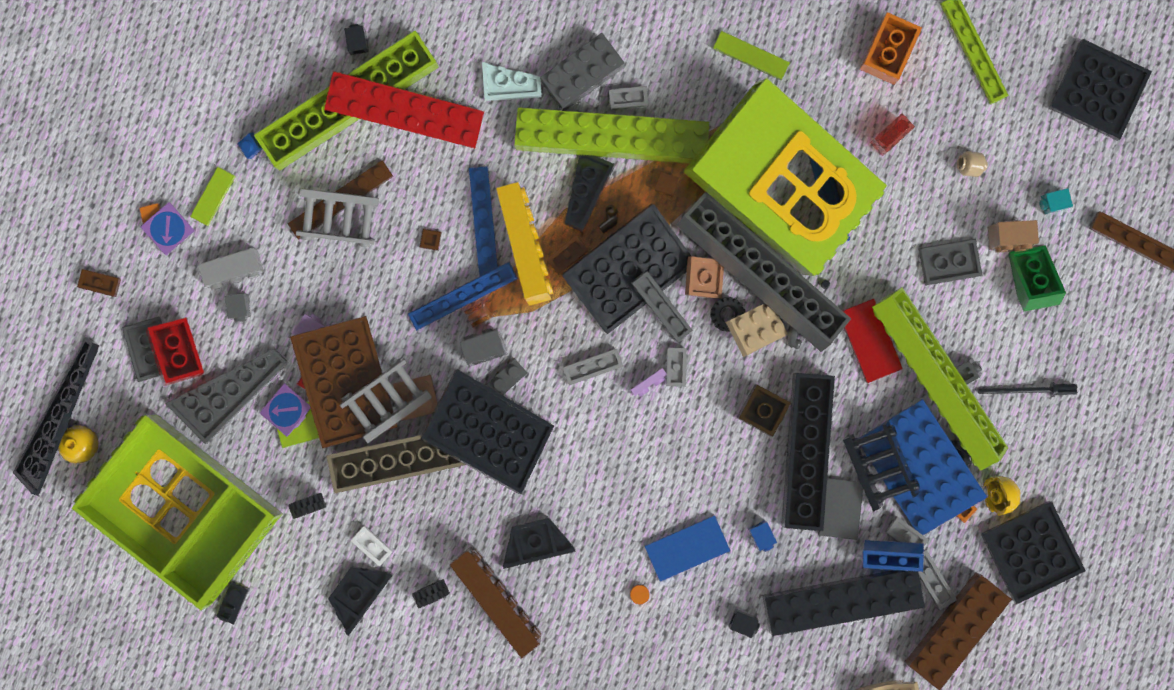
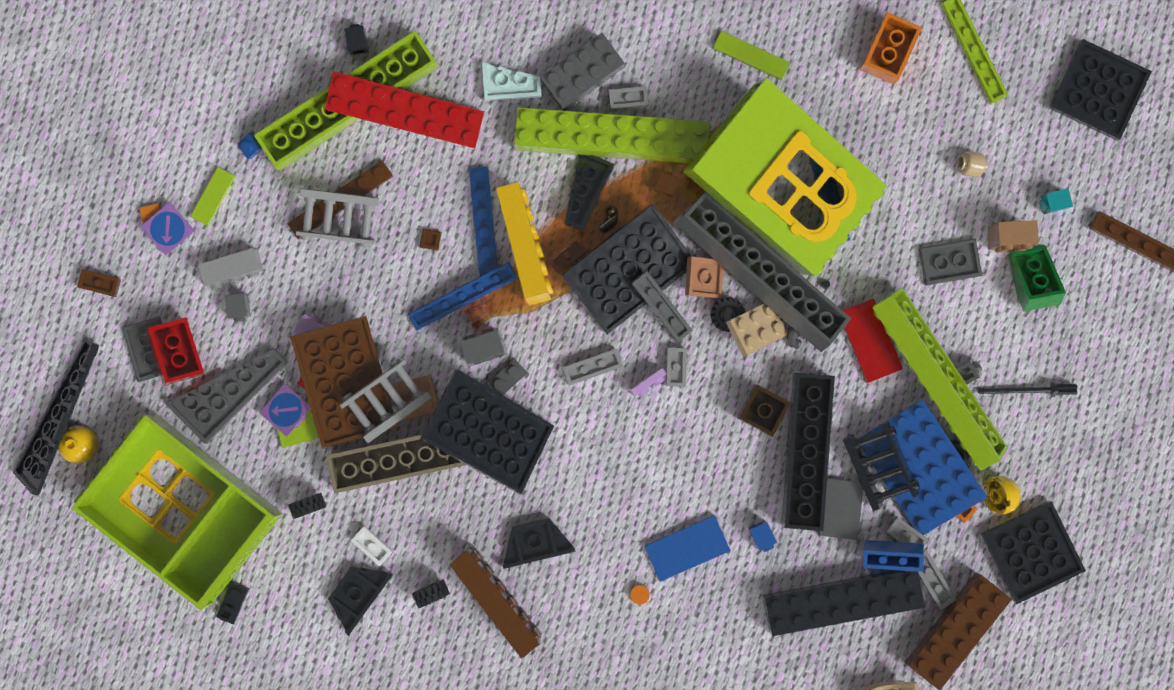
(744, 623): black brick -> none
(892, 134): clear red brick -> none

